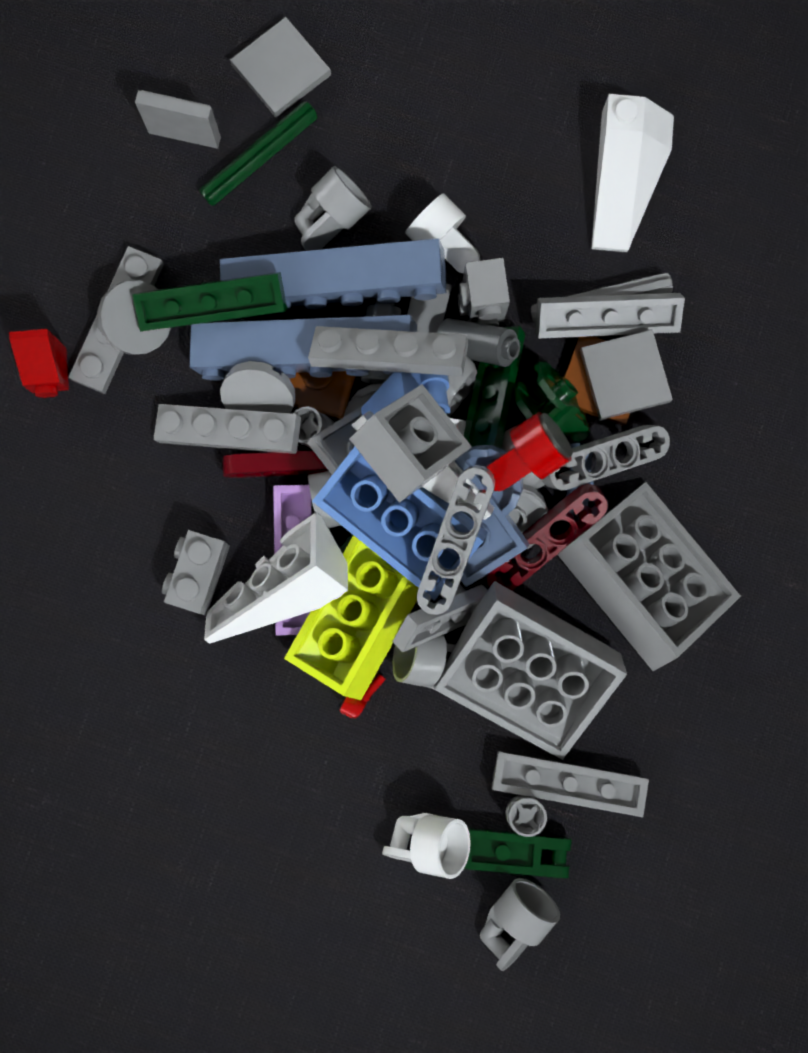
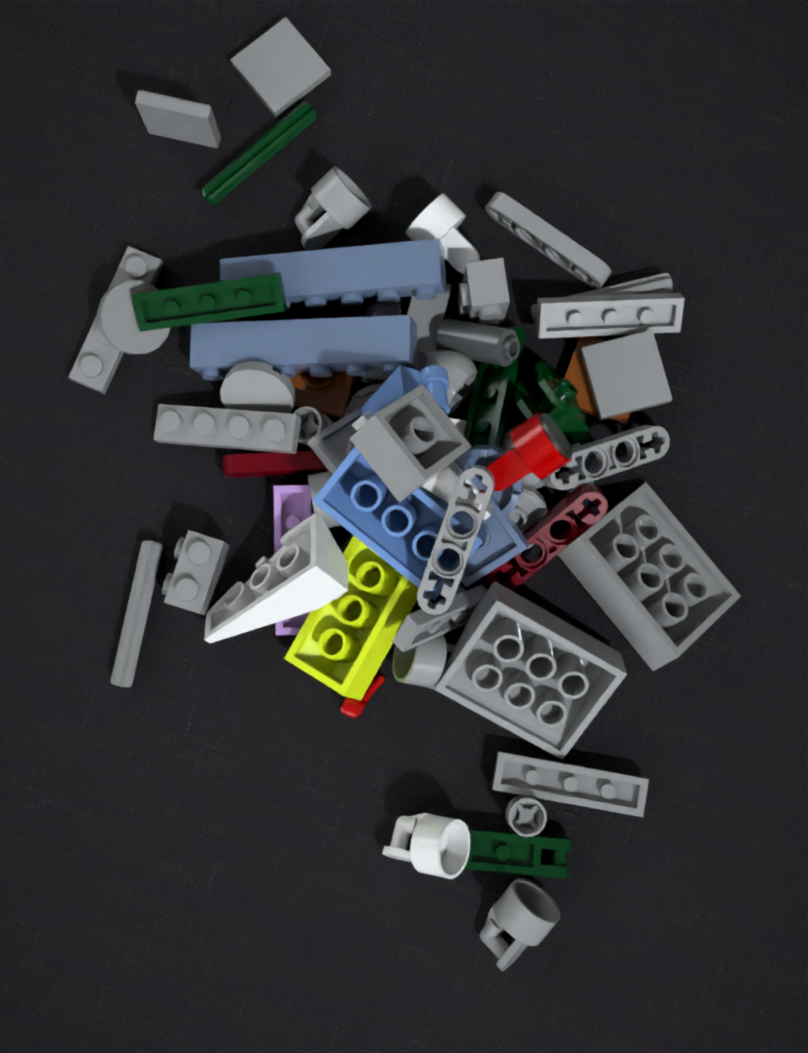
(40, 361): red slope -> none
(136, 613): none -> light grey axle
(389, 350): light grey plate -> none
(548, 240): none -> light grey beam
(630, 161): white wedge -> none

